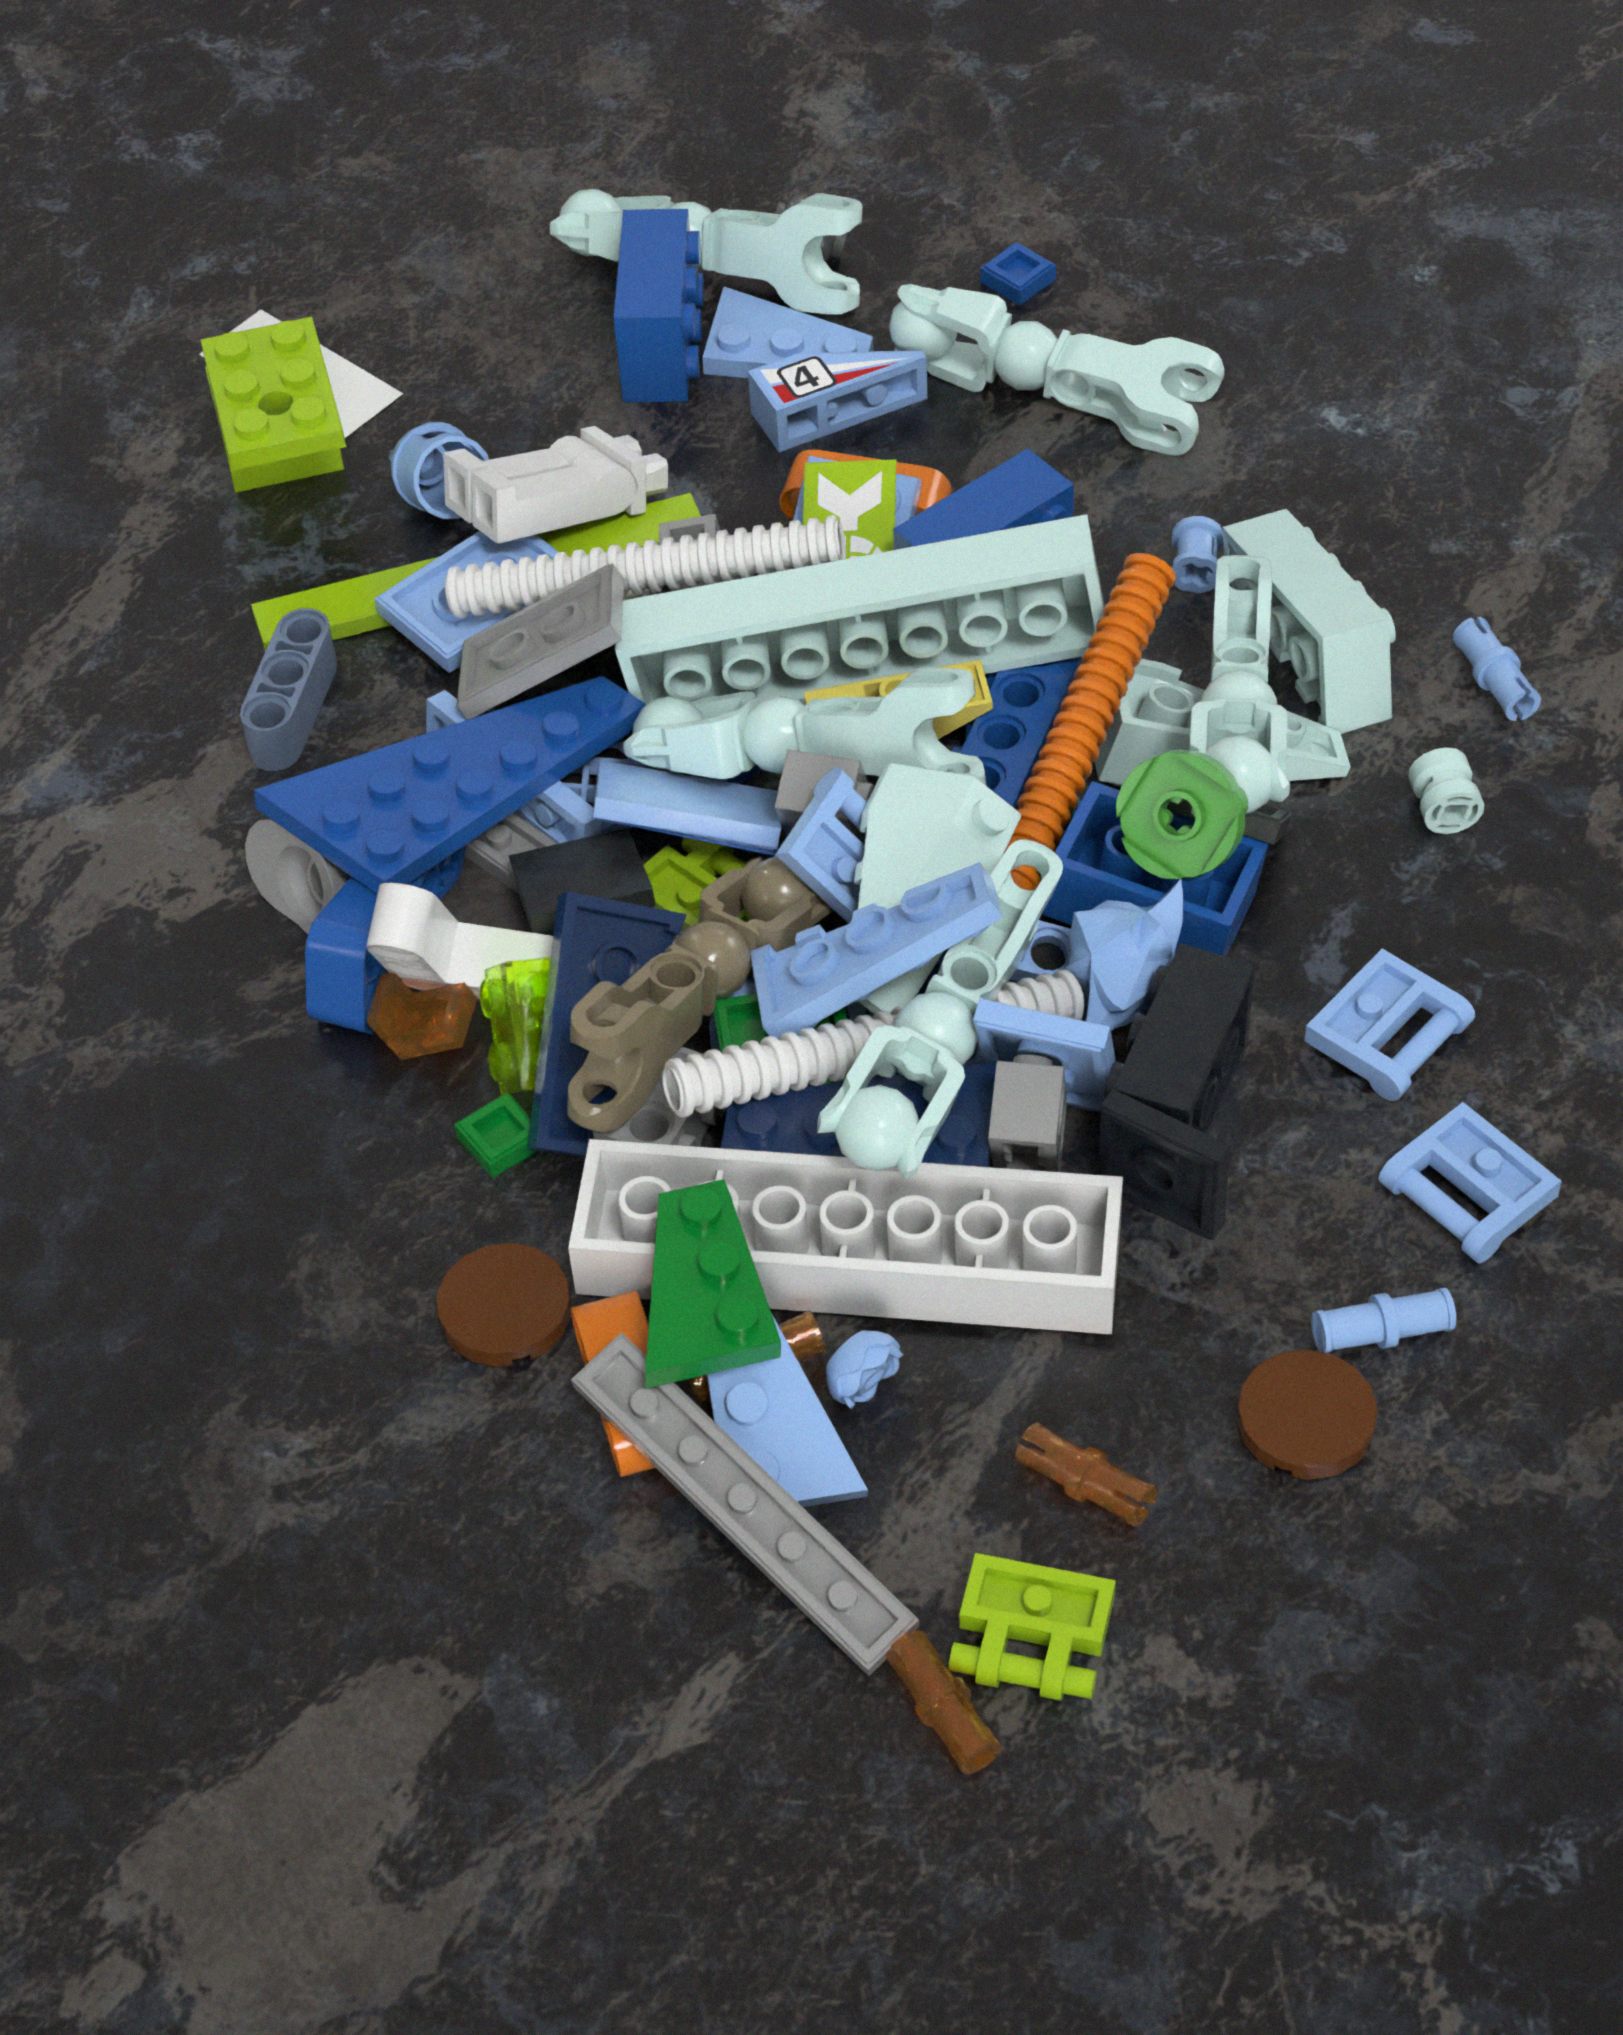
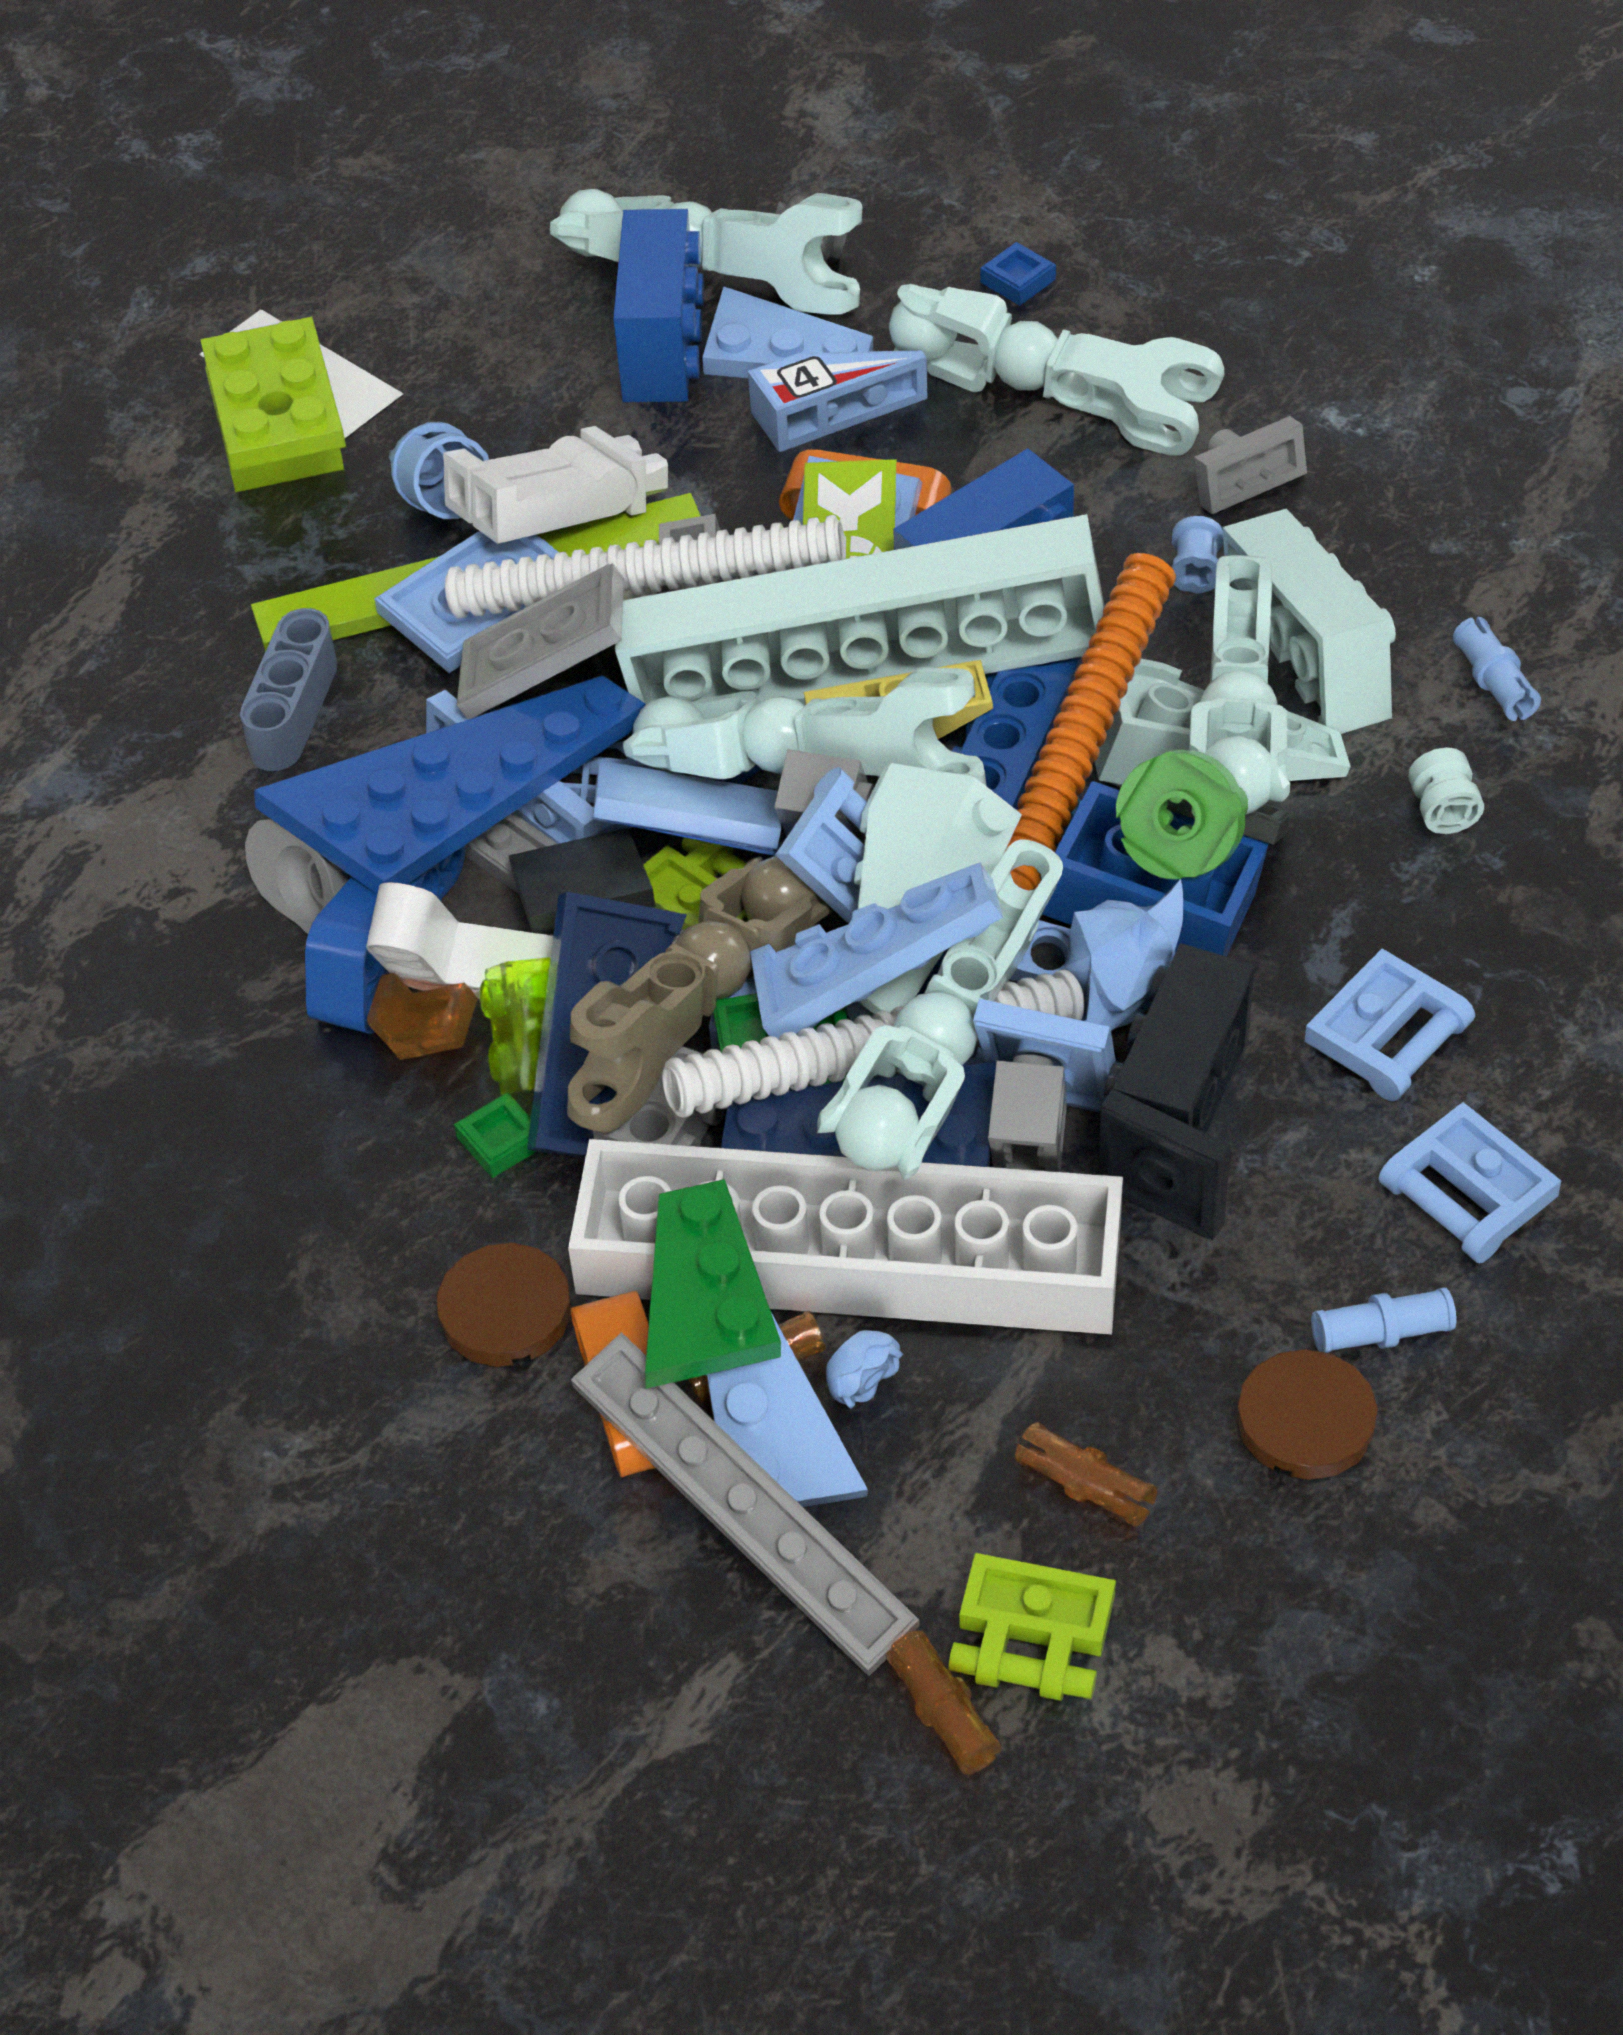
(1249, 464): none -> light grey tile

